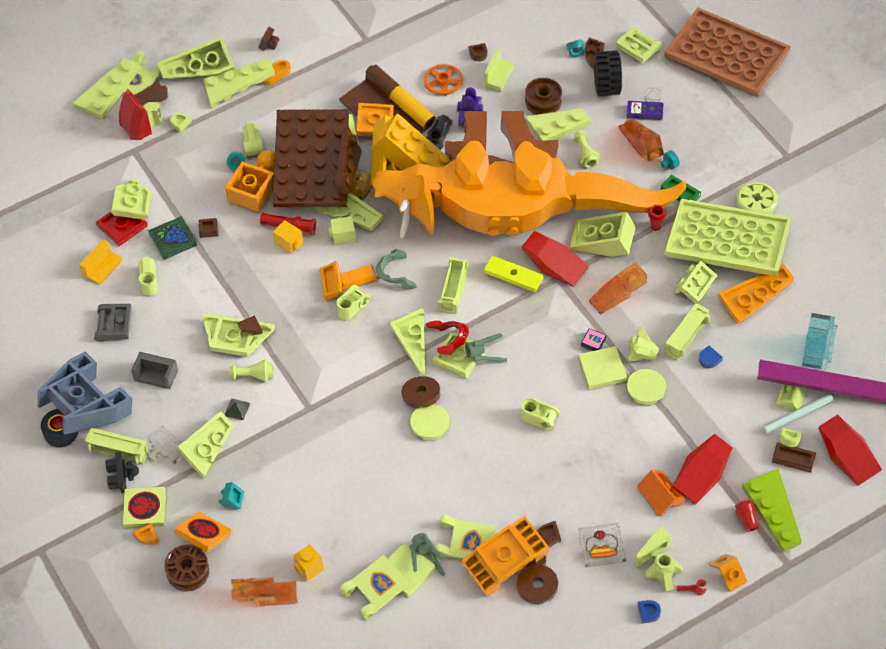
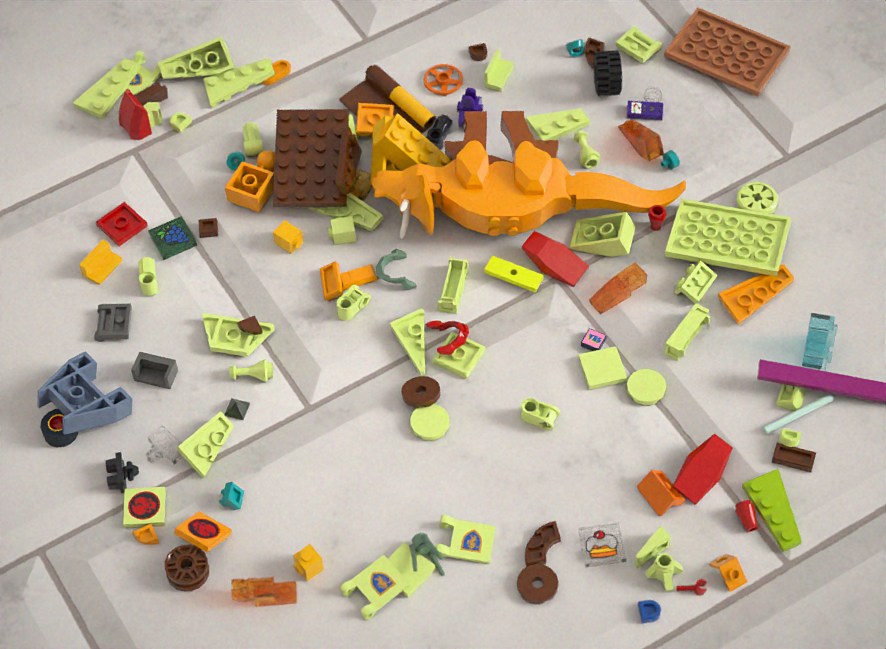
(111, 443): yellowish green container -> none
(131, 200): yellowish green tile -> none
(269, 40): reddish brown tile -> none
(303, 224): red pin -> none
(476, 348): sand green plant -> none
(505, 555): light orange plate -> none
(543, 96): reddish brown wheel -> none
(642, 346): yellowish green rock -> none
(690, 192): green tile -> none
(709, 357): blue tile -> none
(848, 450): red piece -> none

